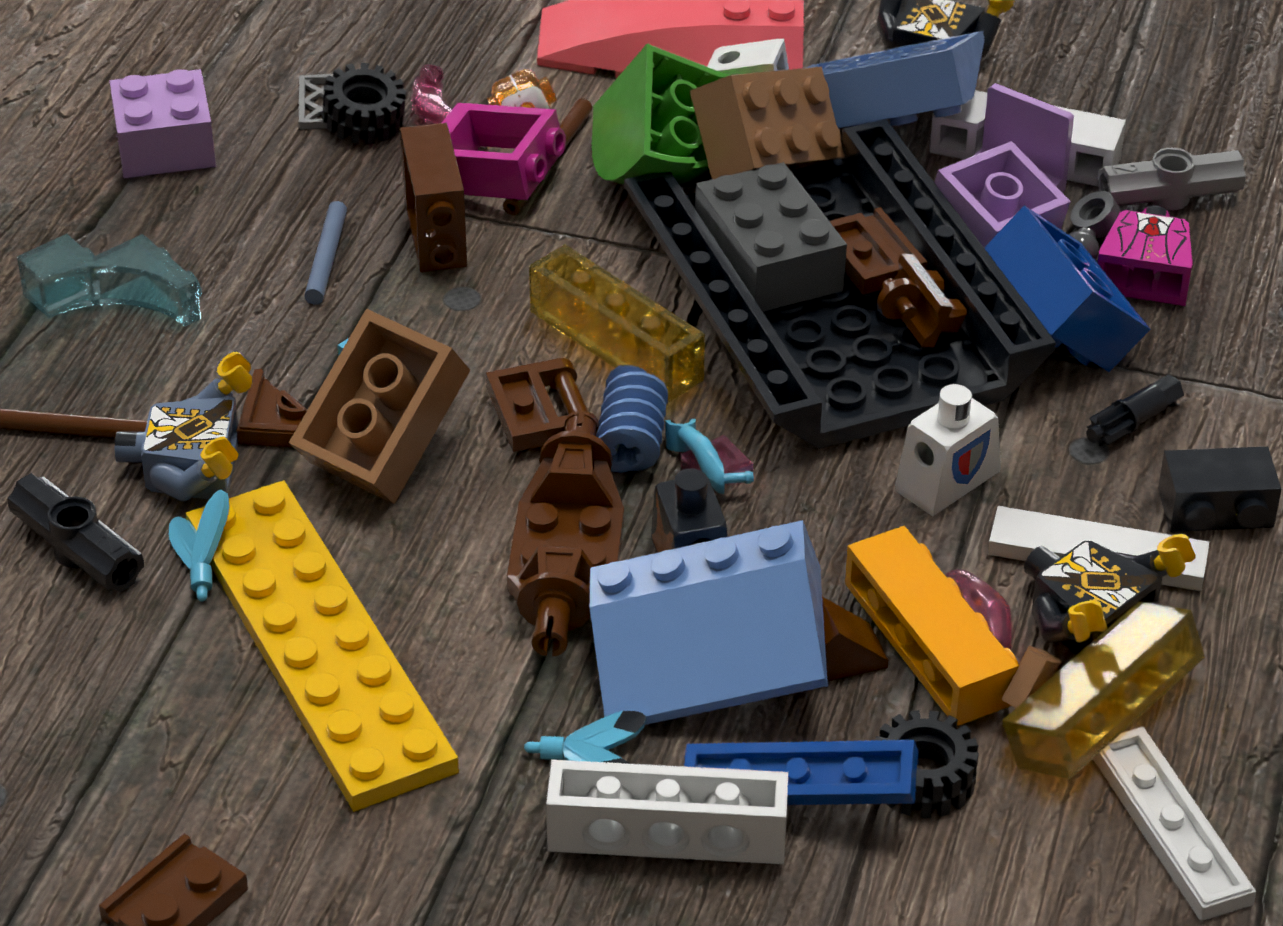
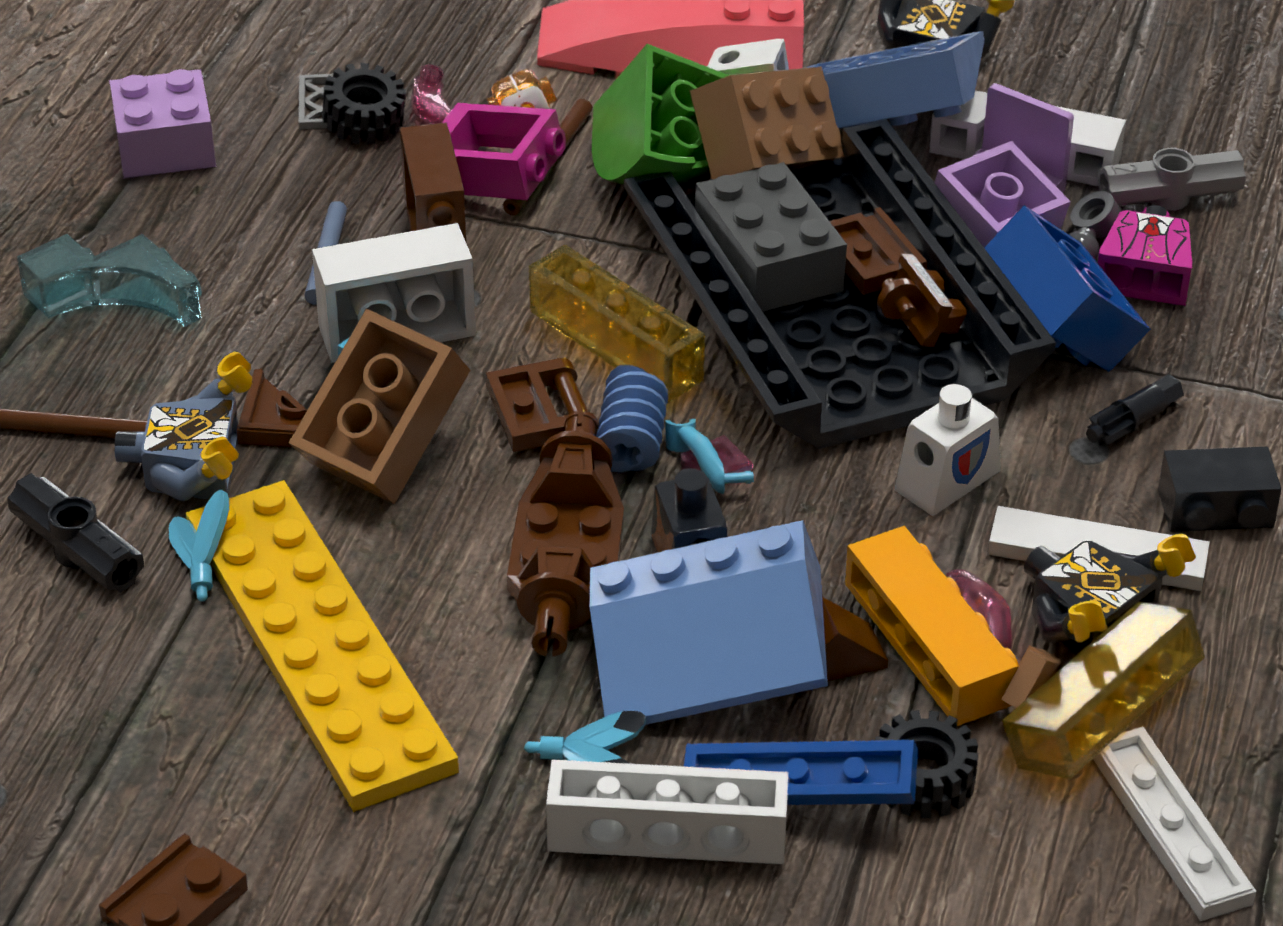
(407, 277): none -> white brick

